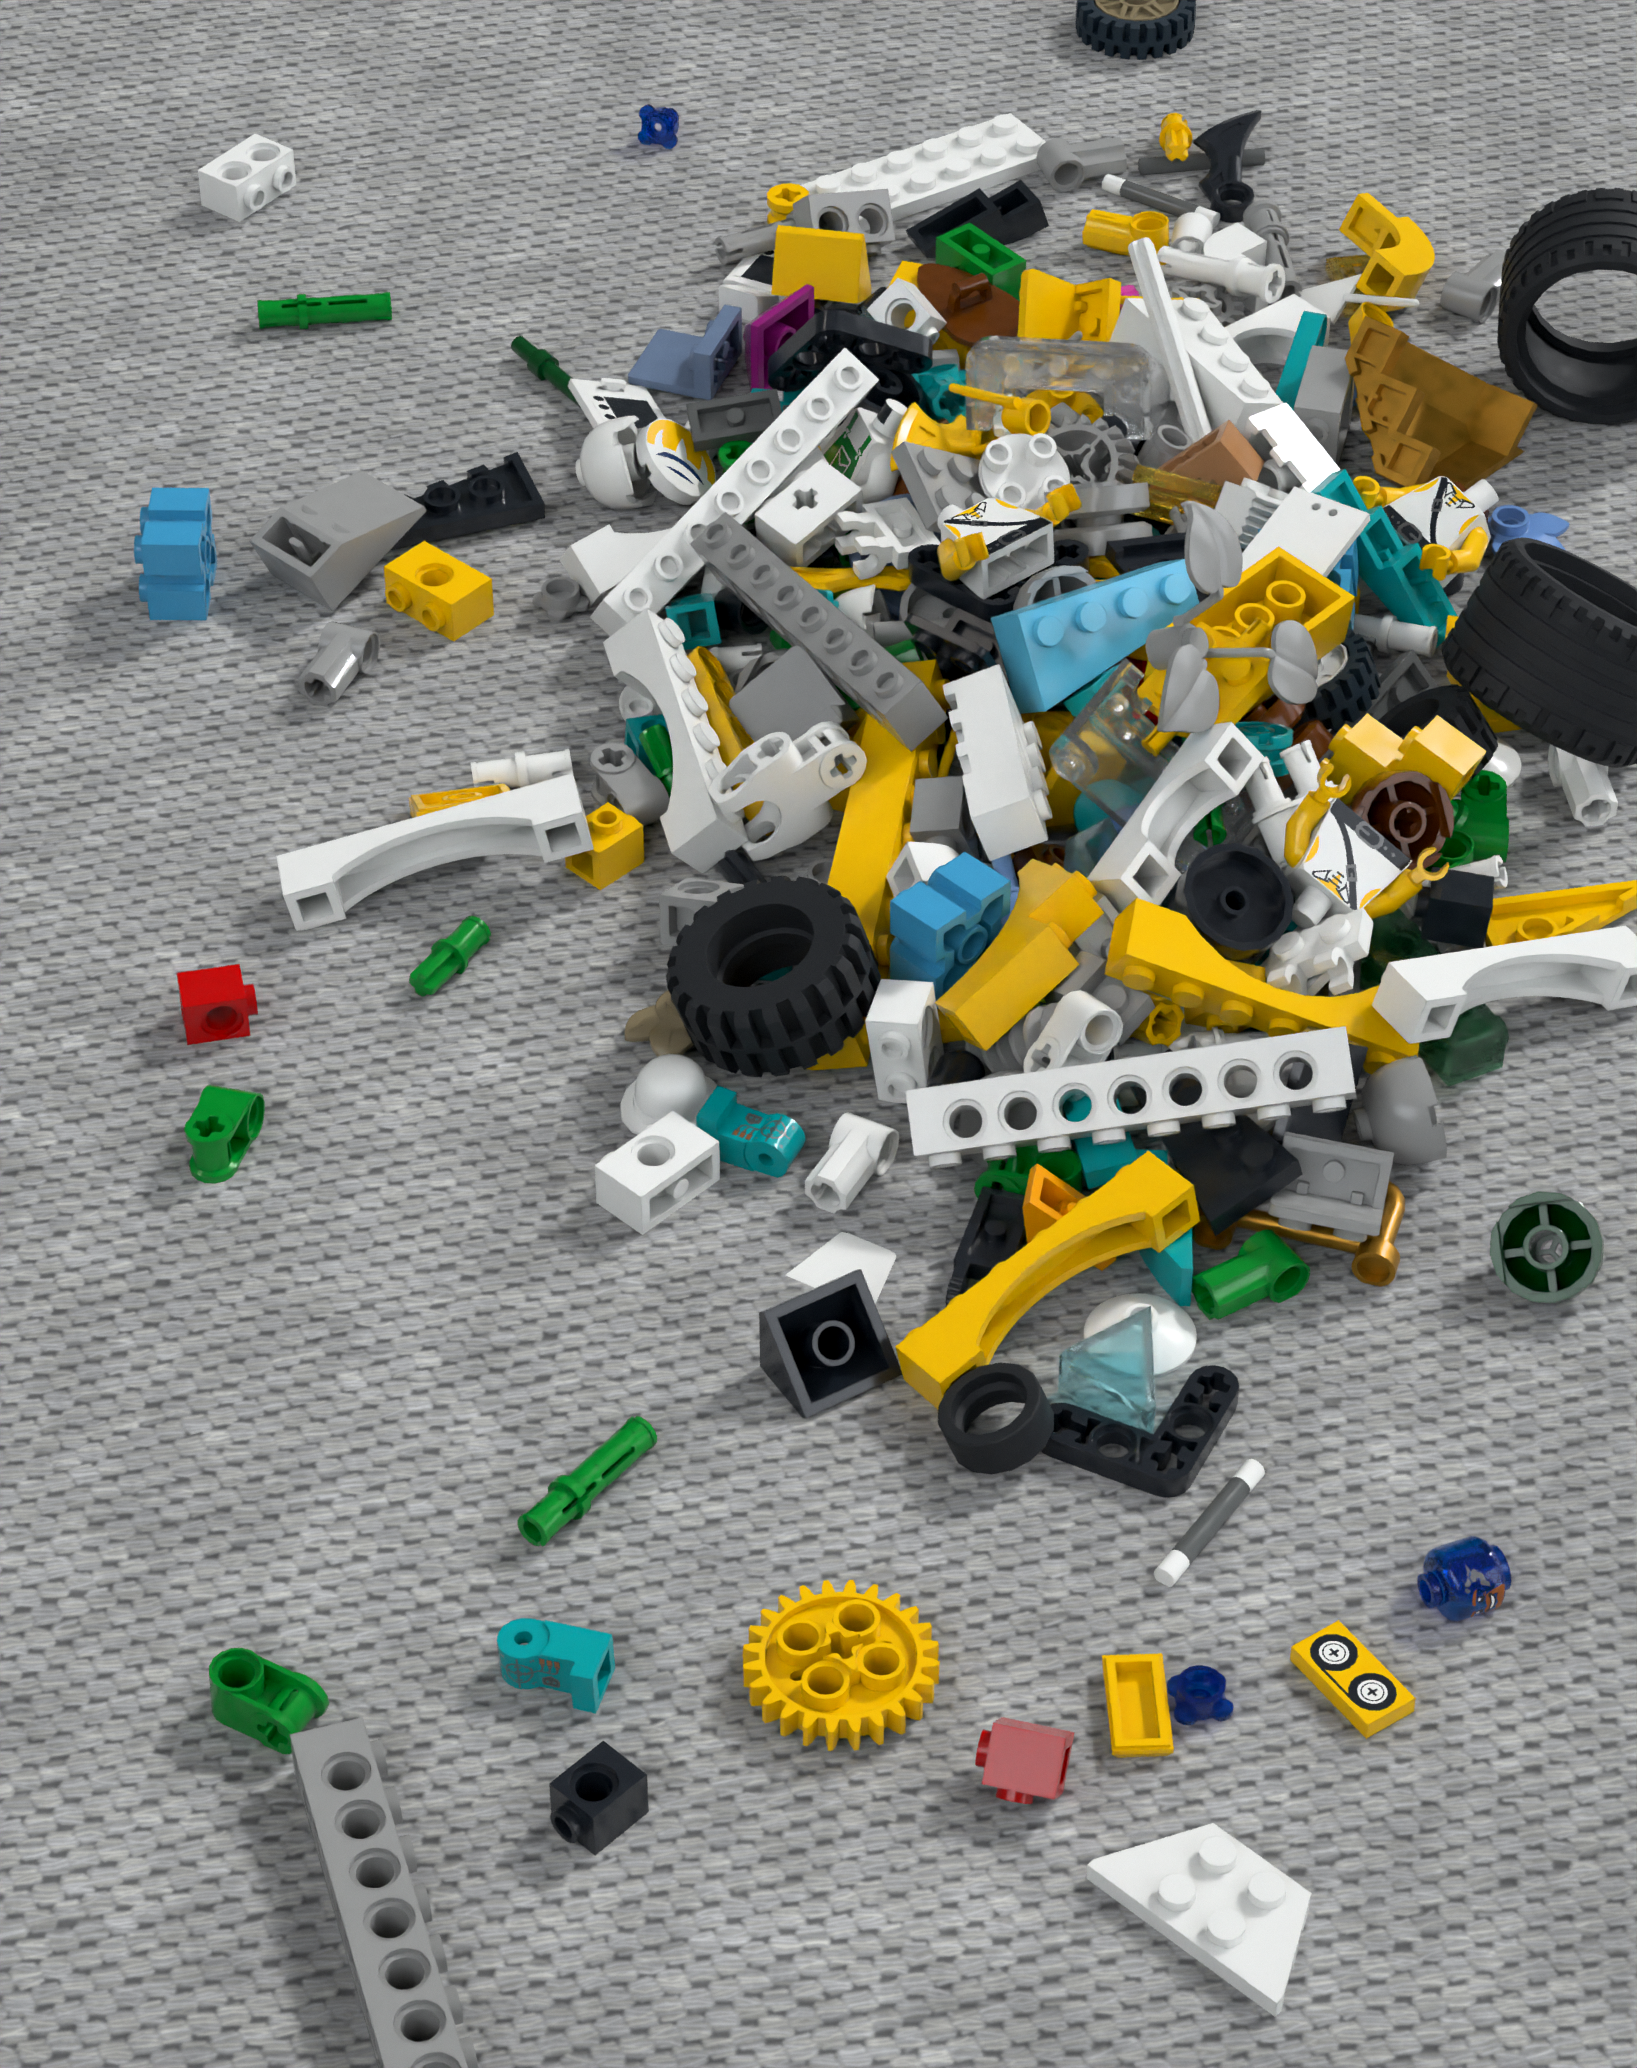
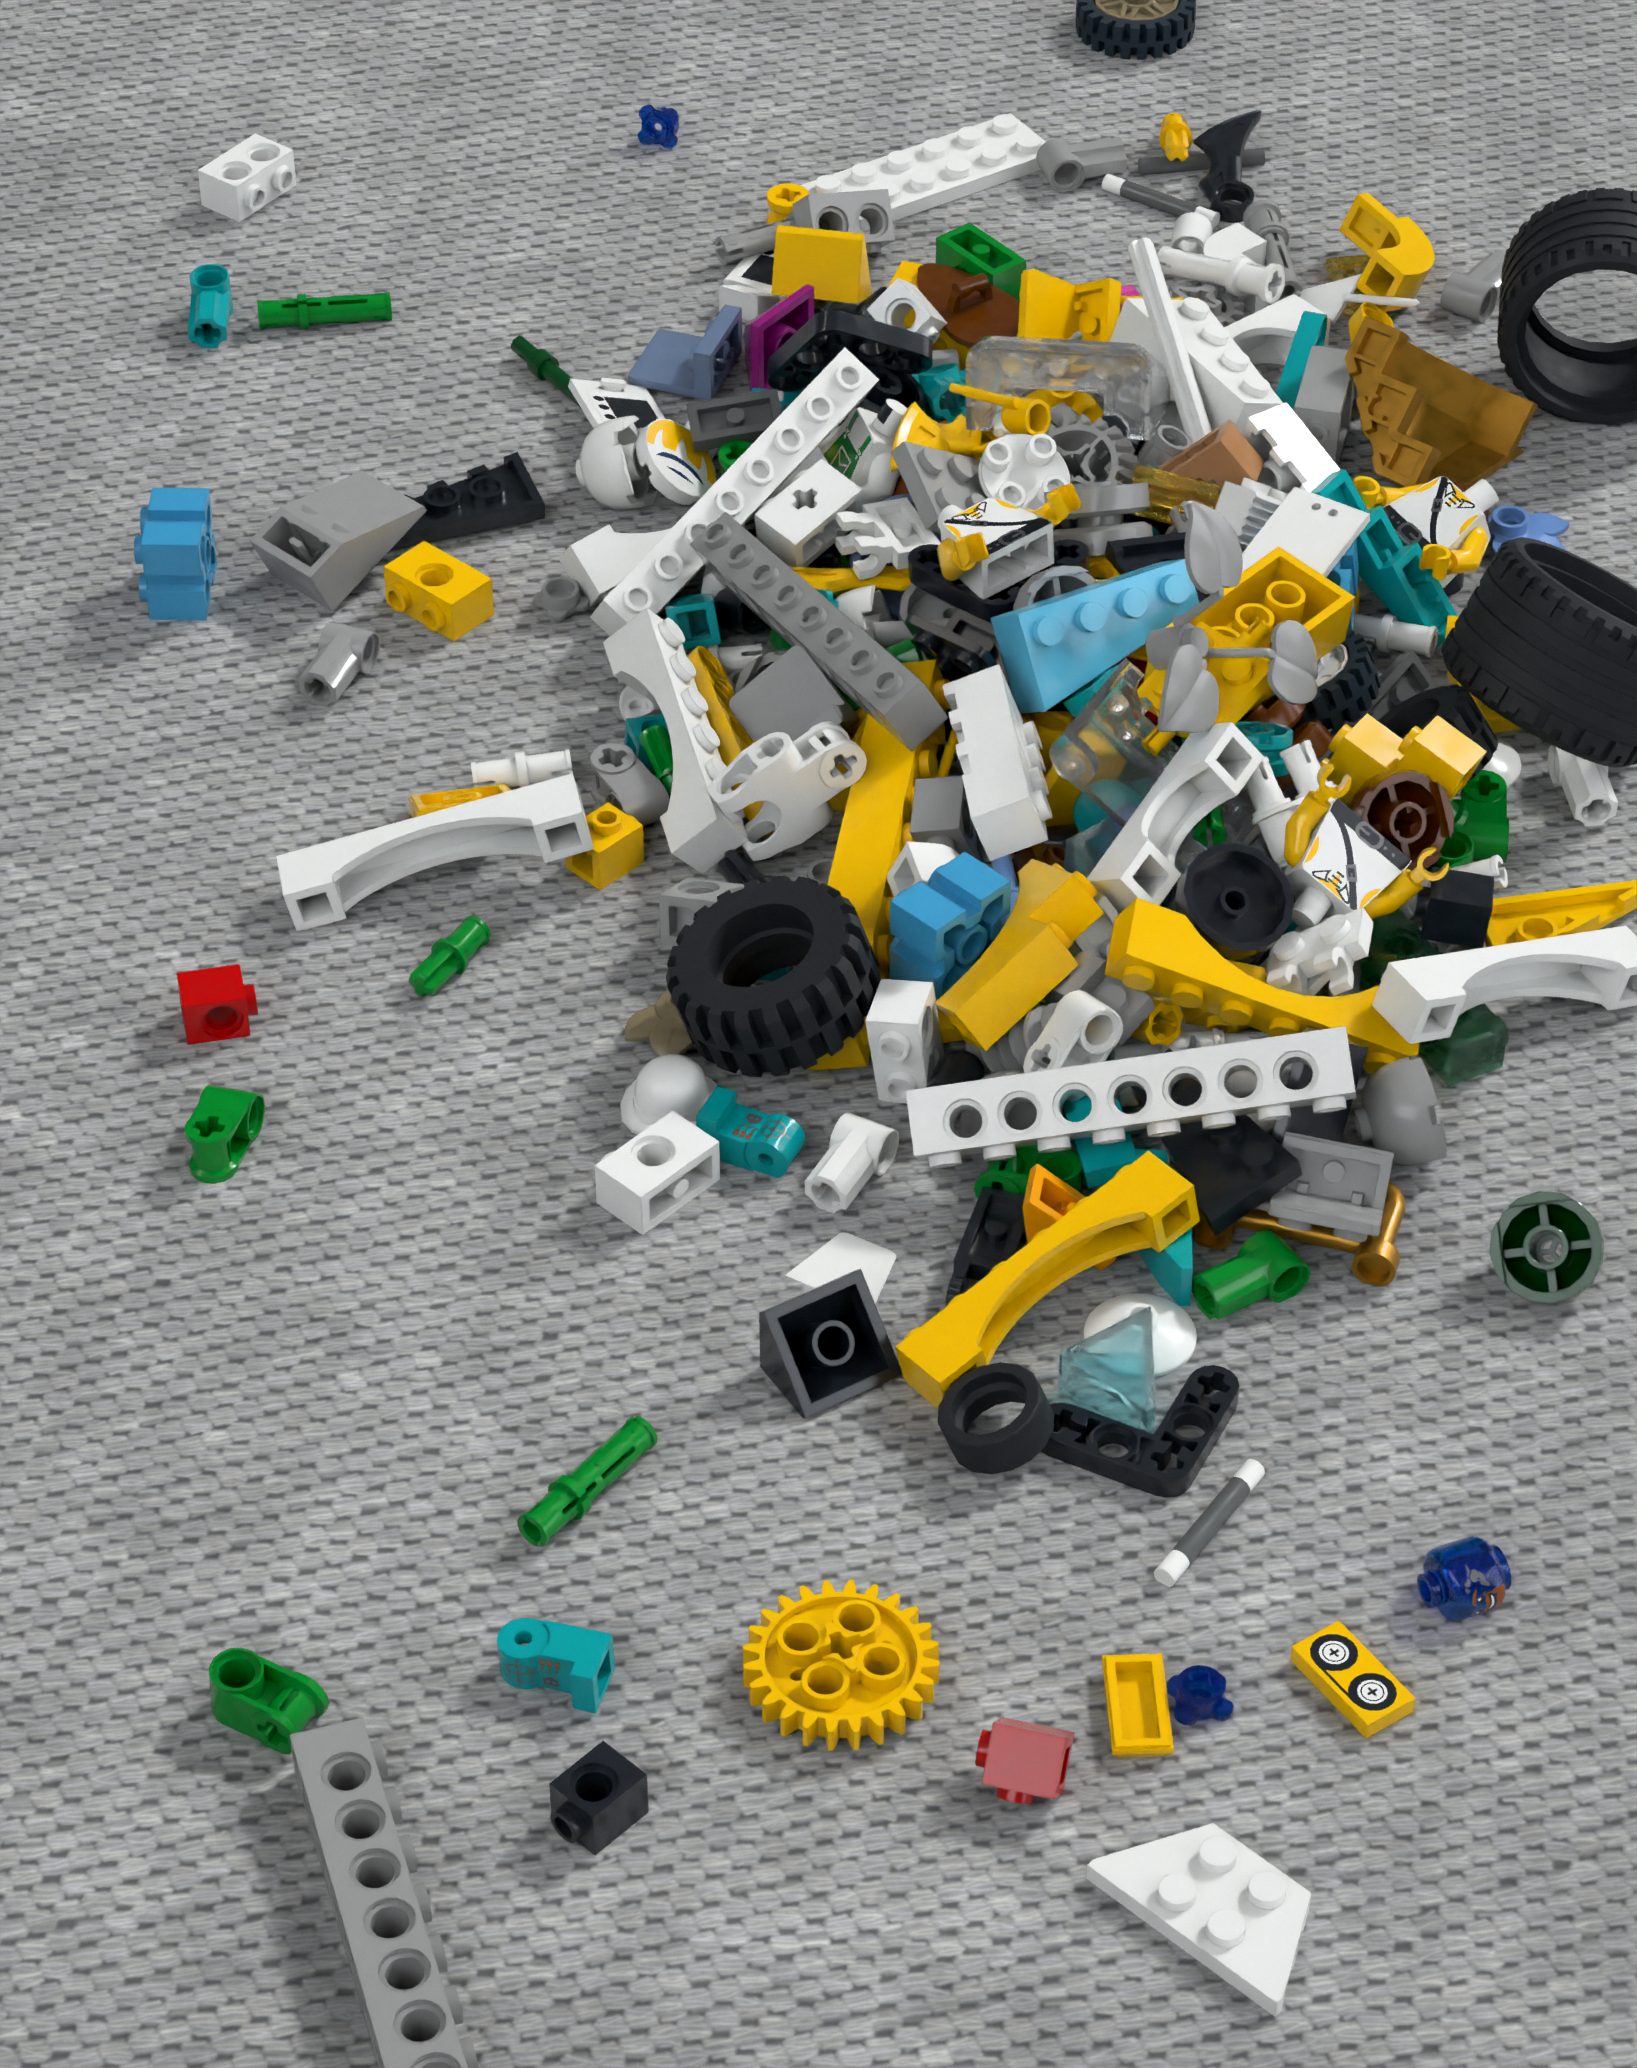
(209, 305): none -> teal piece
(1004, 216): black slope -> none
(1115, 231): yellow piece -> none

